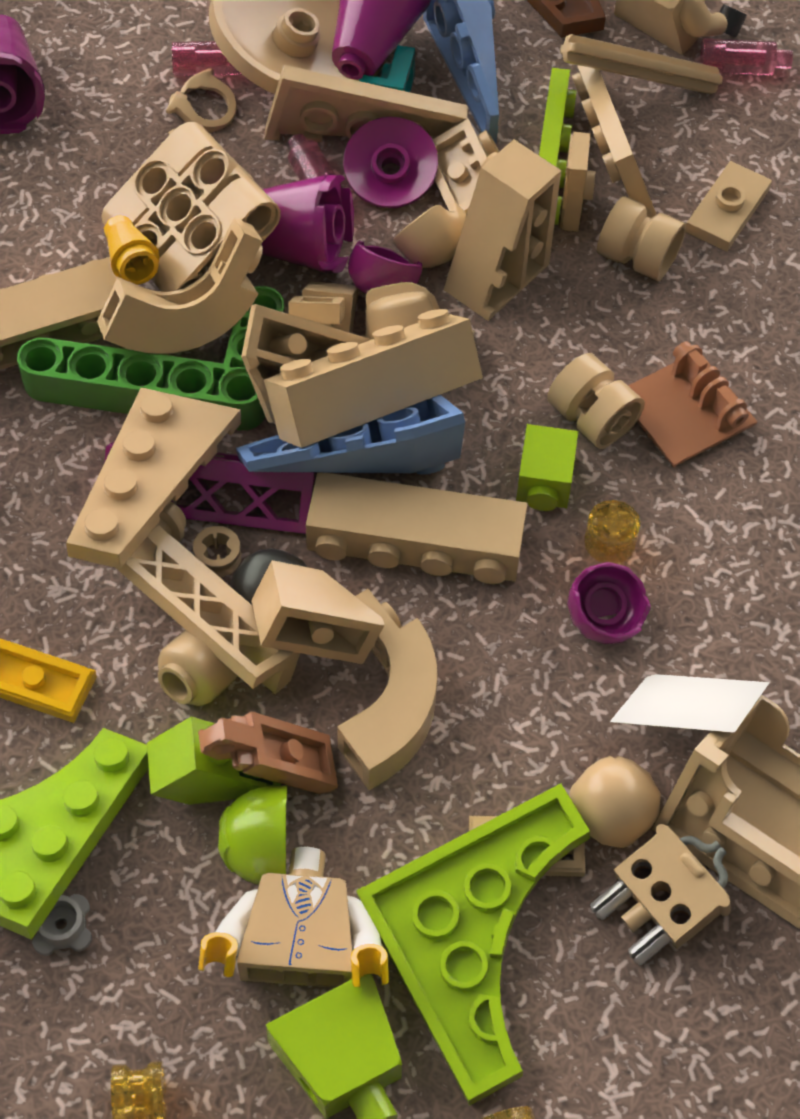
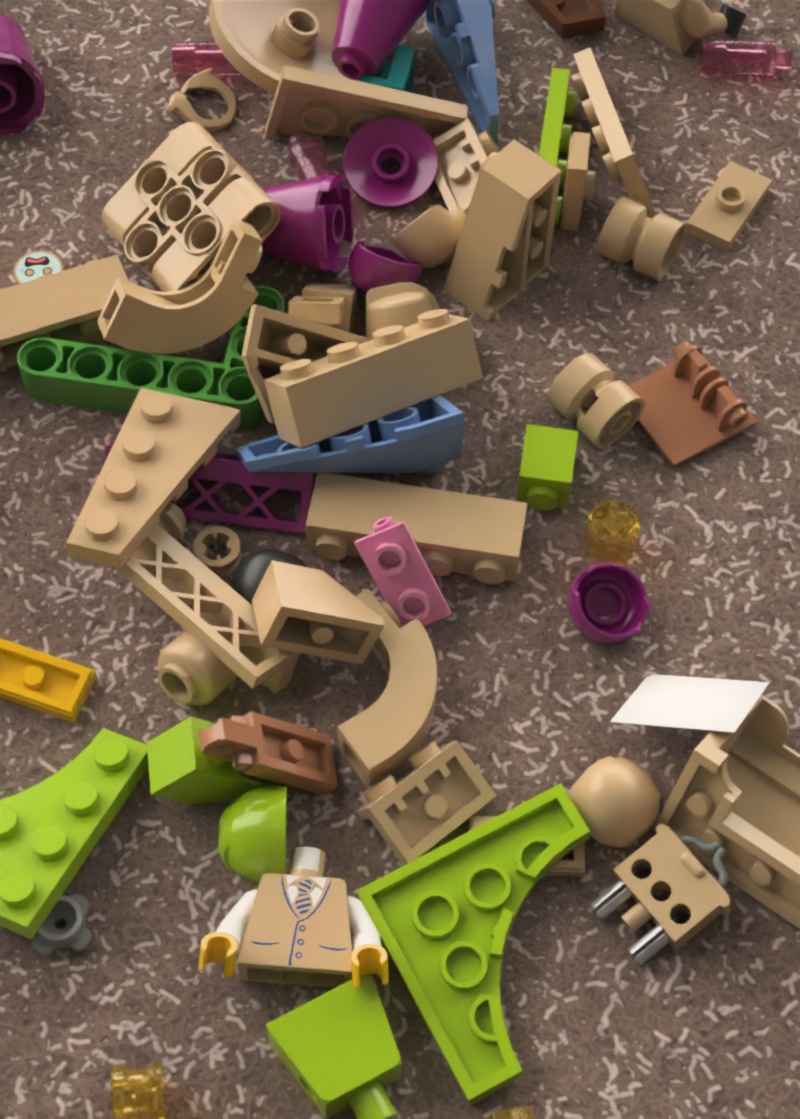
(35, 265): none -> tile
(130, 252): yellow cone -> none
(402, 573): none -> bright pink hinge
(426, 799): none -> tan bracket
(640, 64): tan axle -> none

